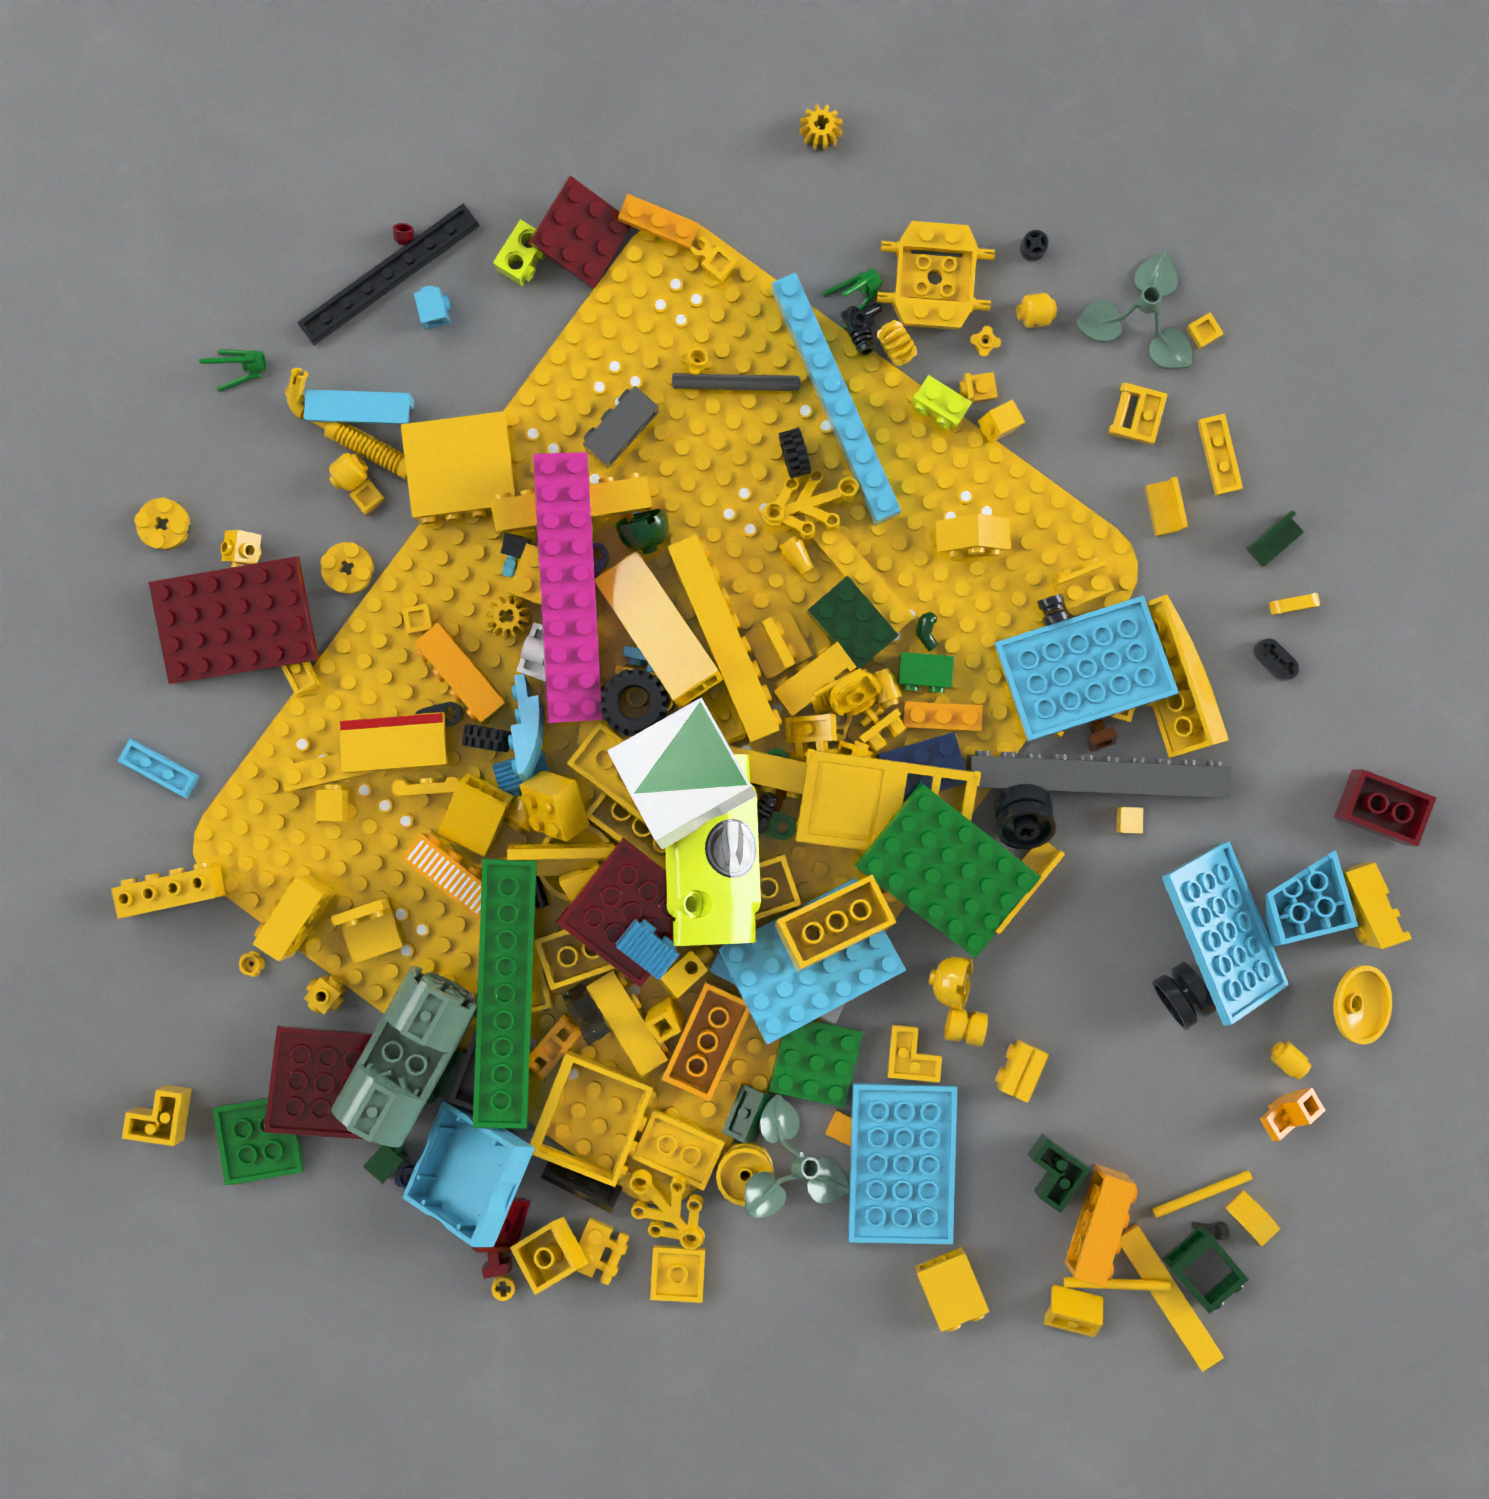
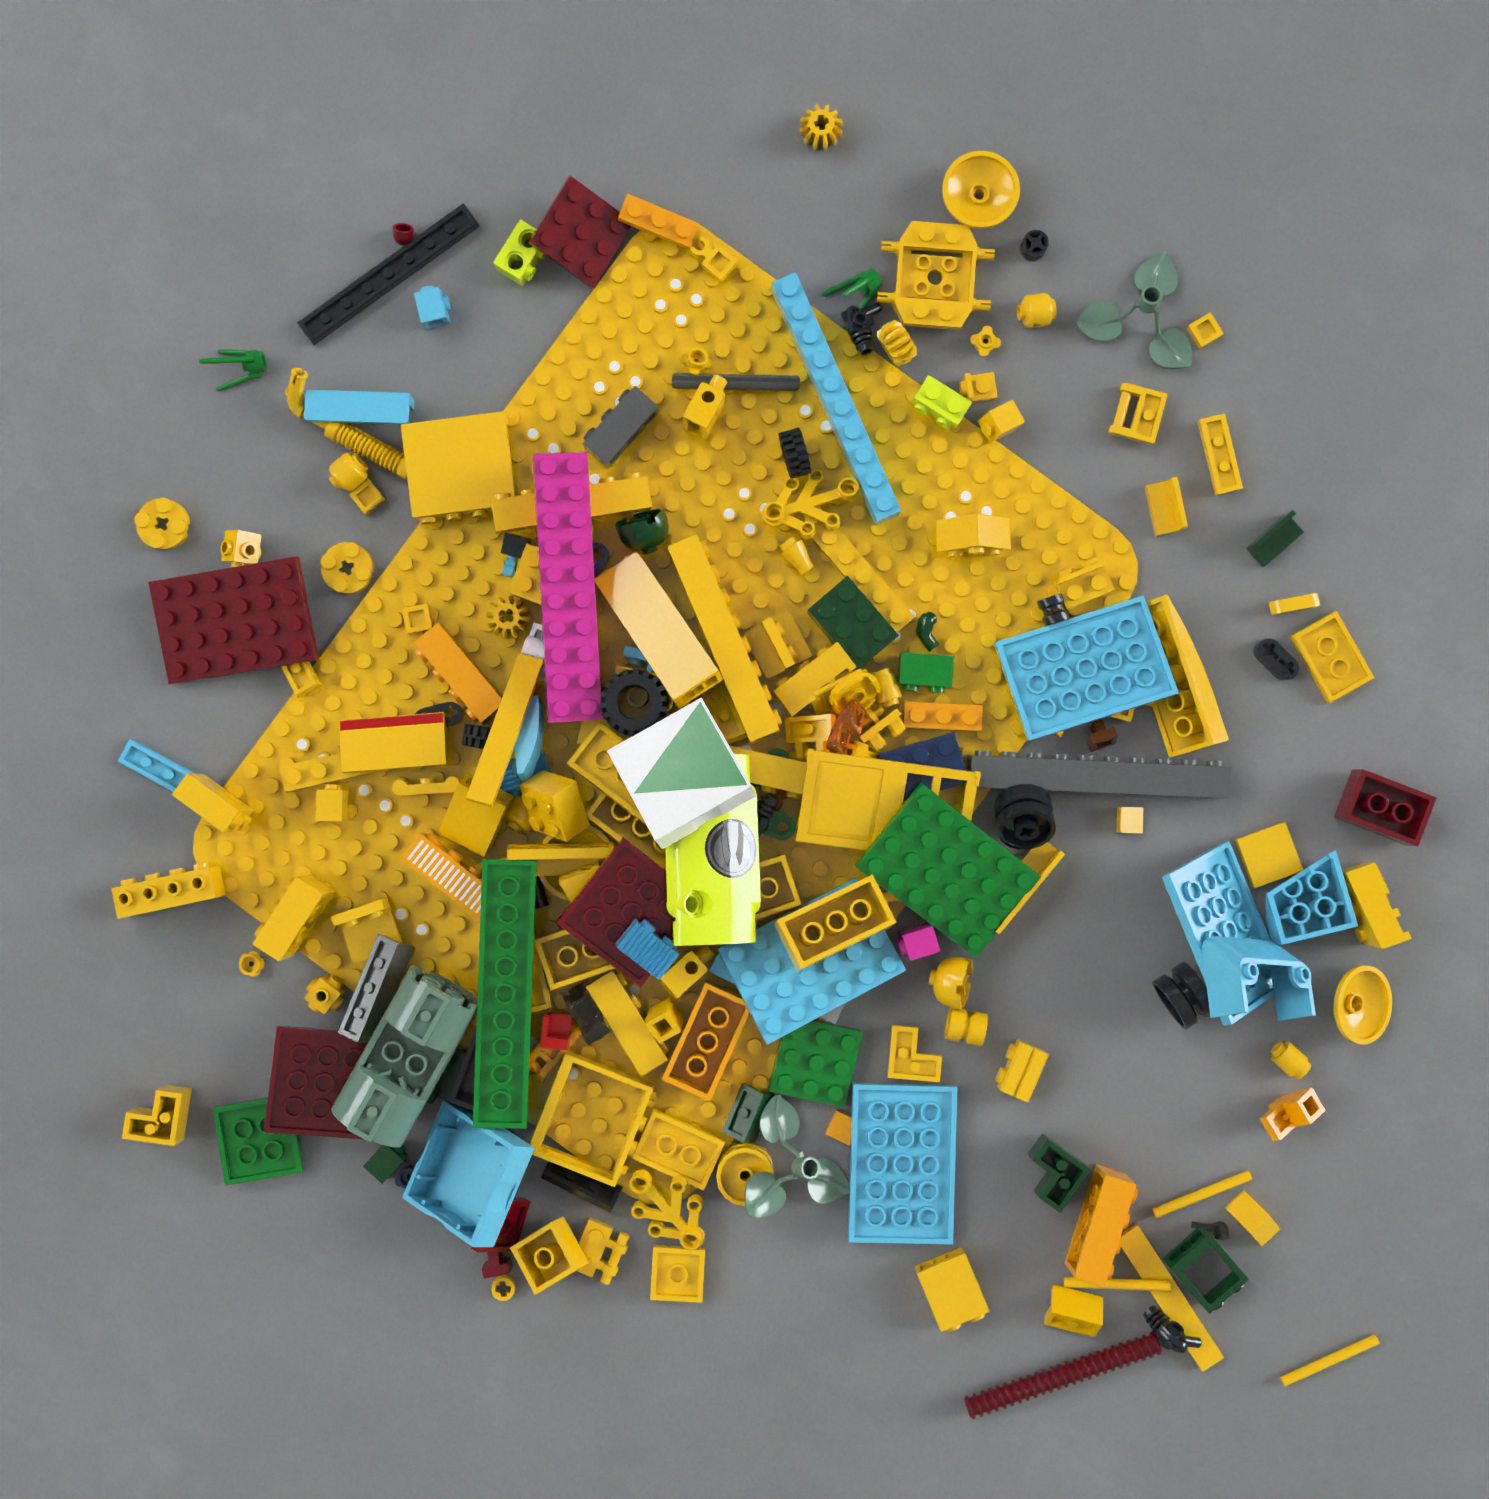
(213, 803): none -> yellow brick
(375, 988): none -> dark grey panel
(505, 730): none -> yellow tile
(556, 1031): none -> red panel
(701, 416): none -> yellow torso
(847, 723): none -> clear orange slope
(917, 941): none -> dark pink brick
(982, 174): none -> yellow dish
(1063, 1375): none -> dark red piece
(1170, 1333): none -> black piece
(1234, 964): none -> medium azure windscreen
(1268, 854): none -> yellow tile
(1329, 1360): none -> yellow bar
(1332, 657): none -> yellow tile

